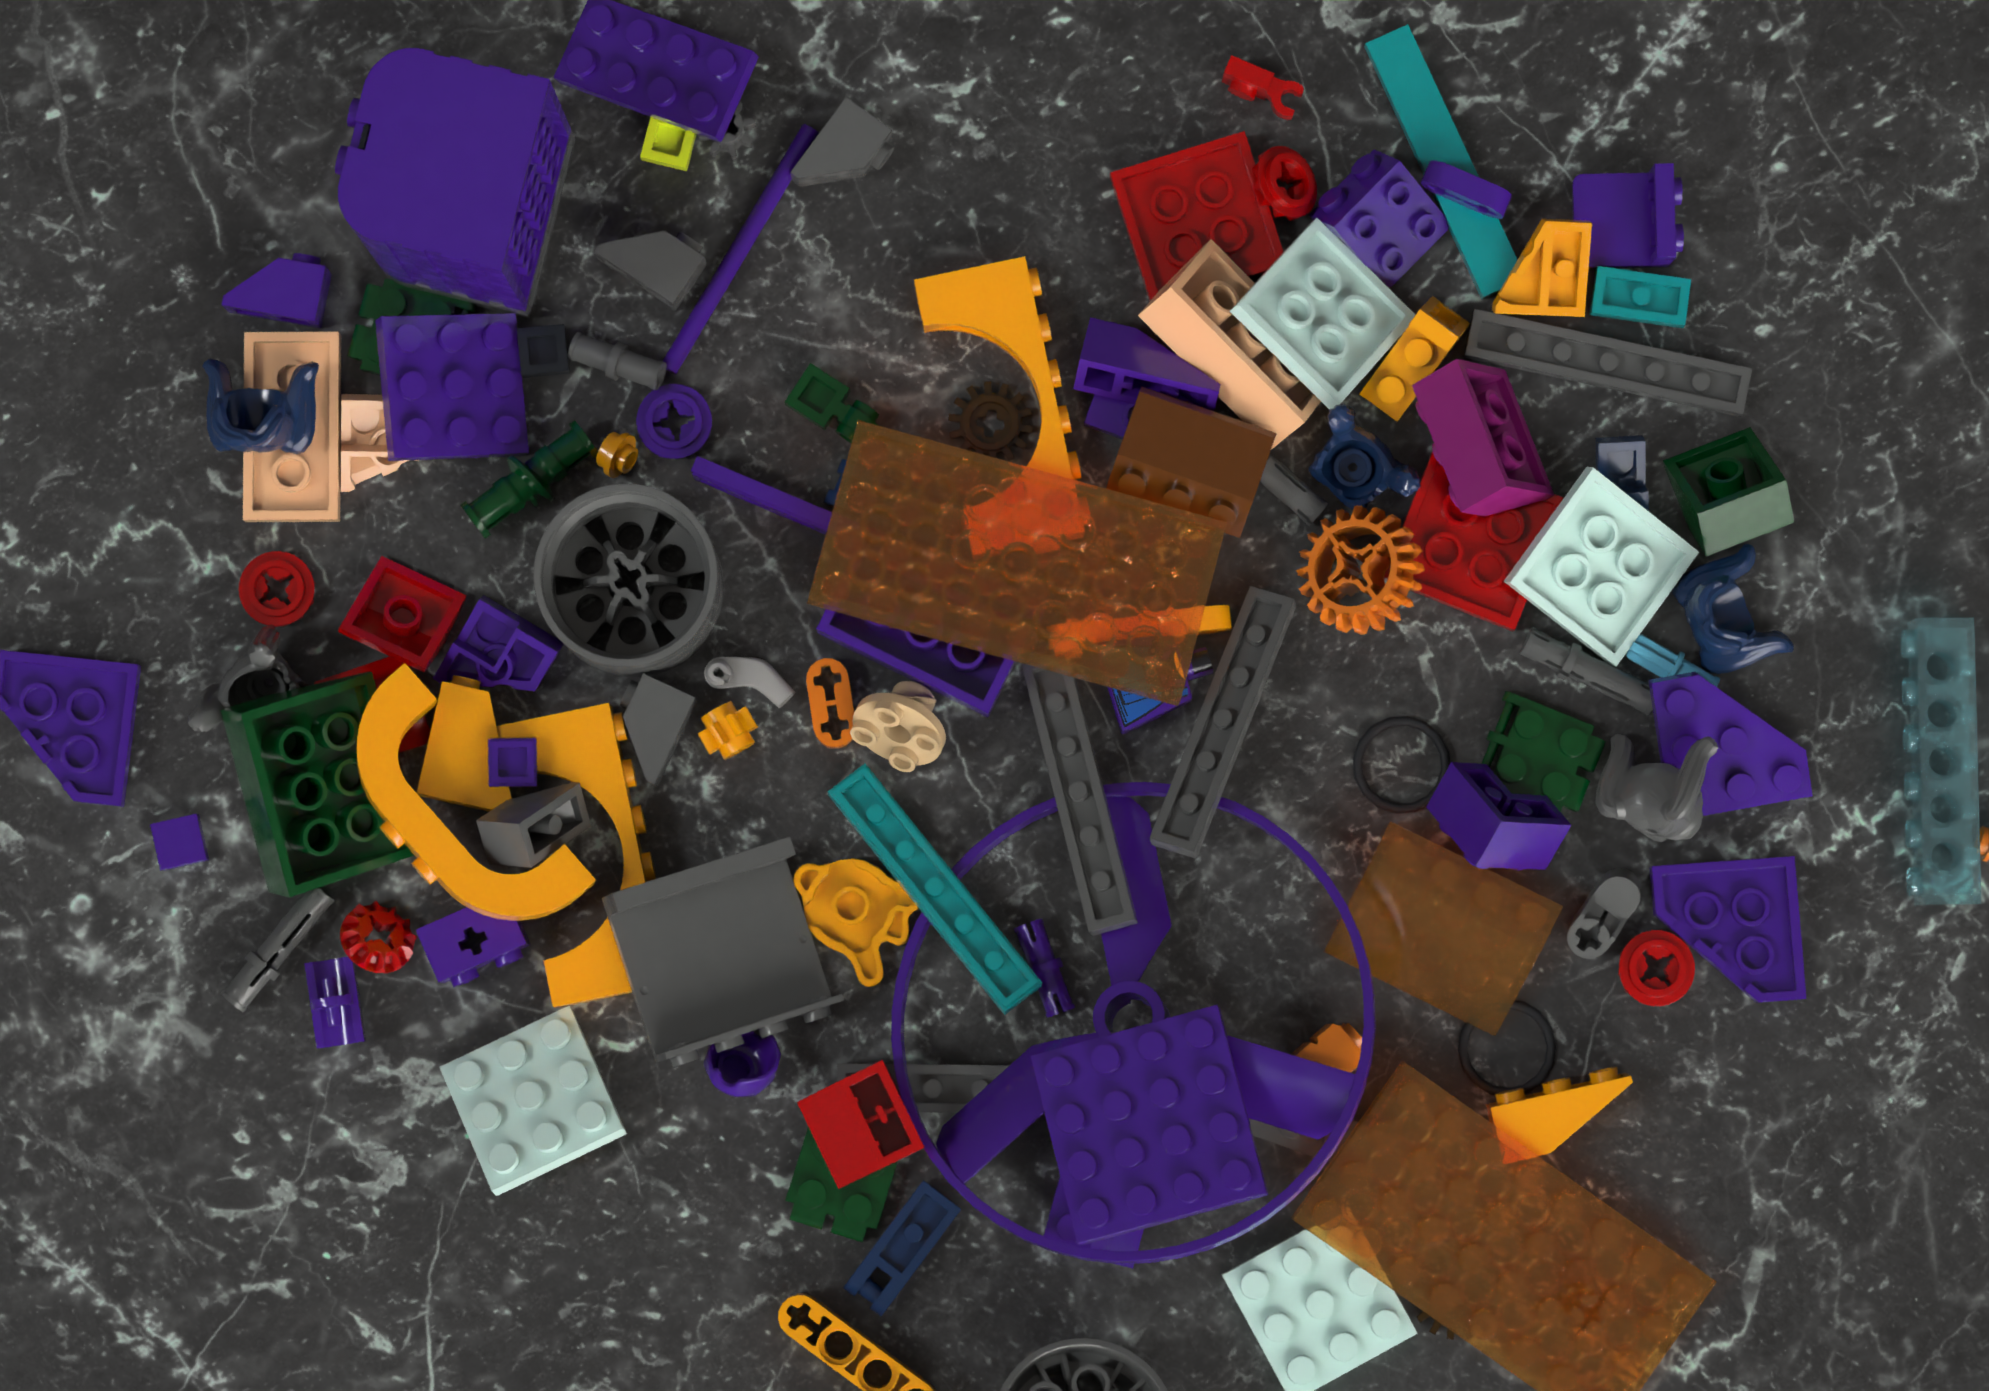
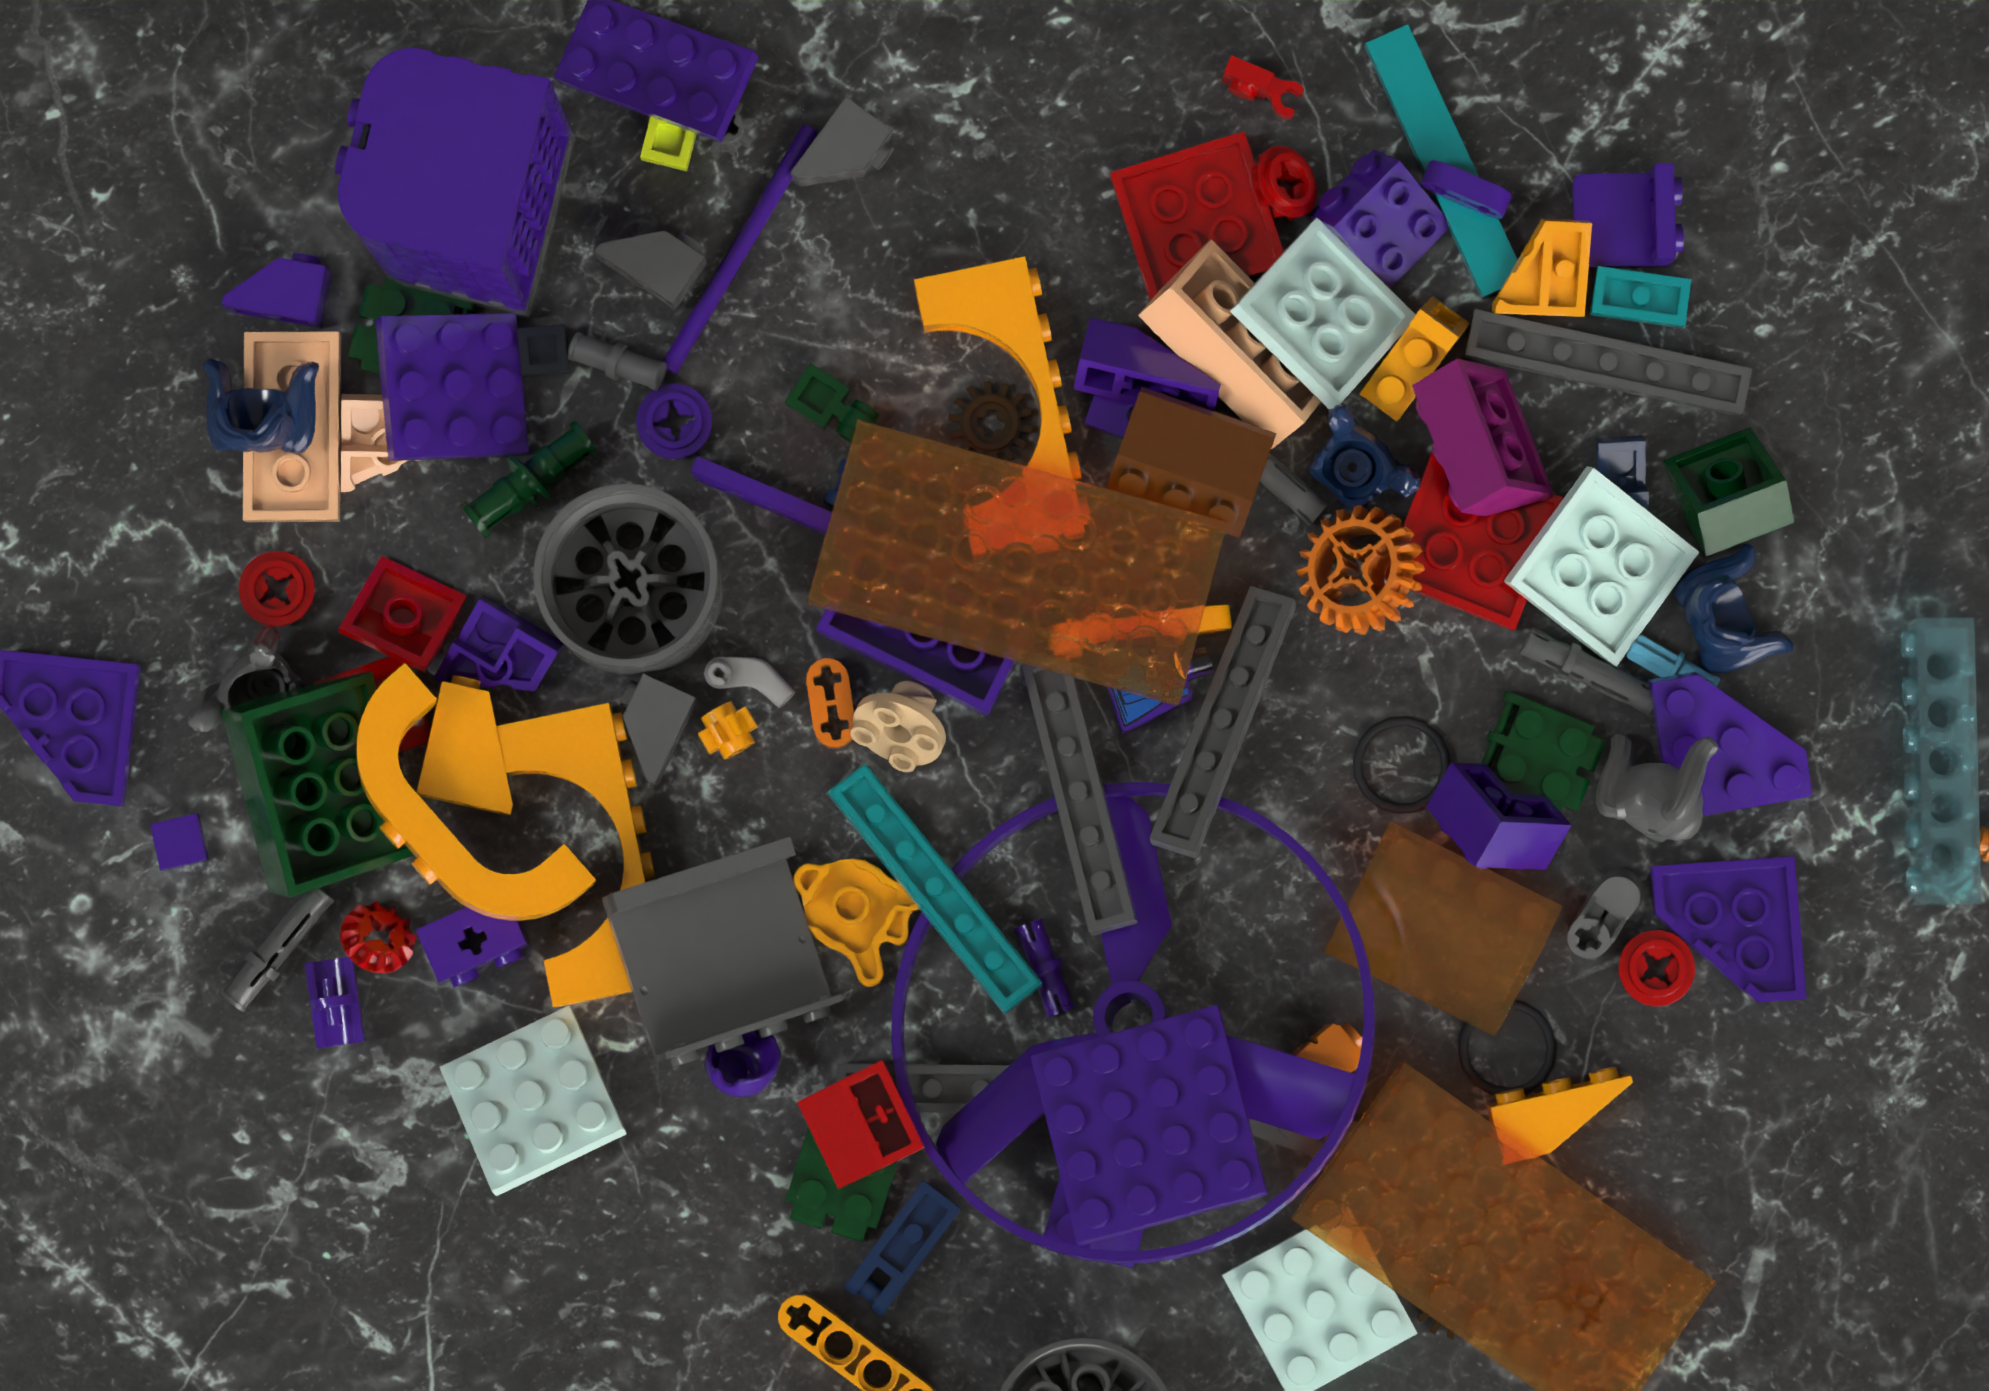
(512, 762): dark purple tile -> none
(533, 825): dark grey slope -> none
(617, 454): light orange plate -> none

